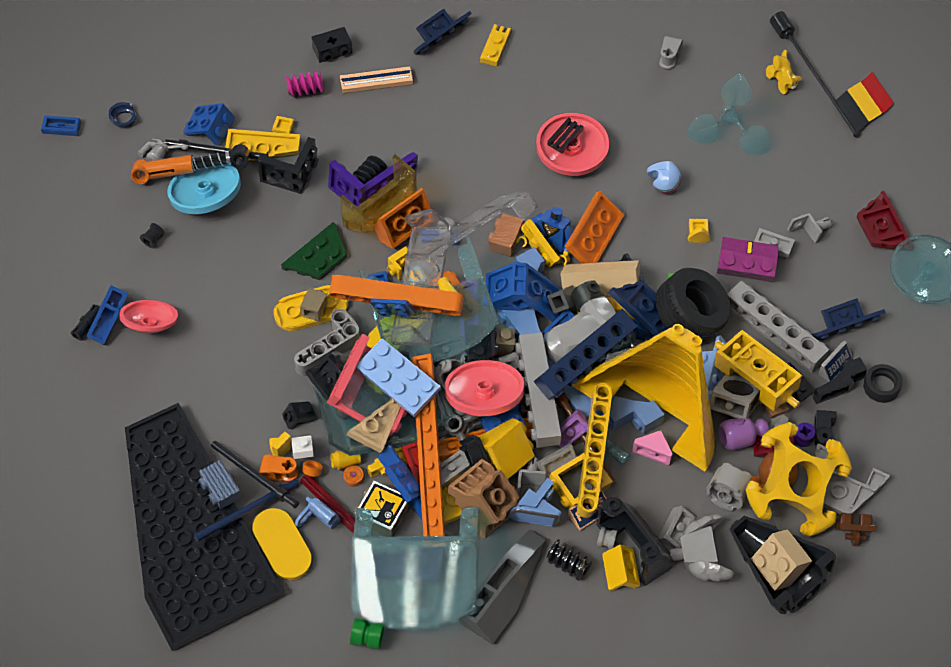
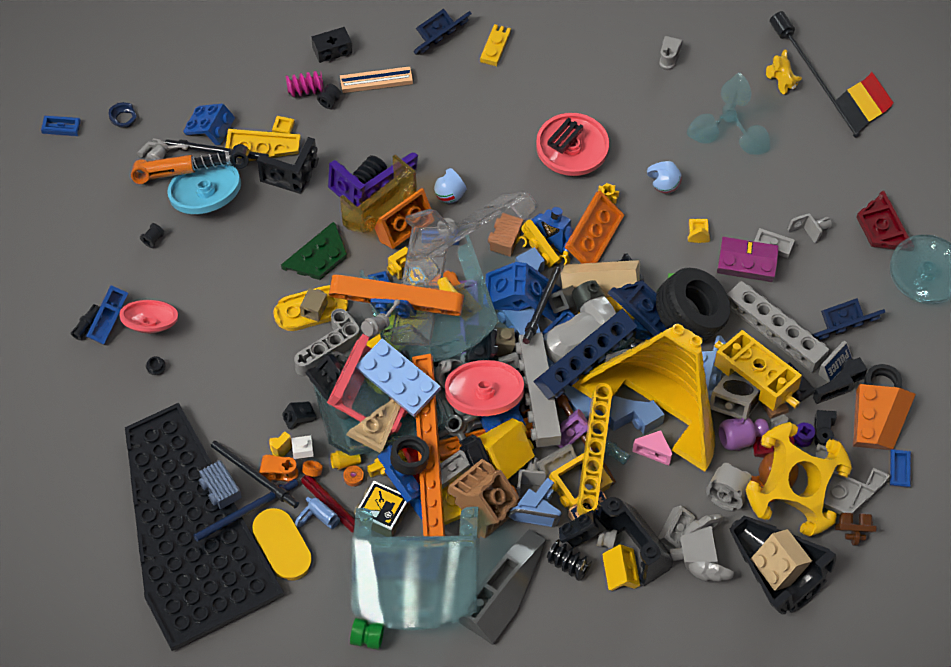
(155, 365): none -> black plate
(329, 95): none -> black wheel
(373, 326): none -> light grey piece
(409, 442): none -> black tyre
(449, 187): none -> light blue helmet
(531, 327): none -> black bar
(582, 529): none -> black bracket
(609, 191): none -> yellow gear
(880, 415): none -> orange wedge
(900, 468): none -> blue tile

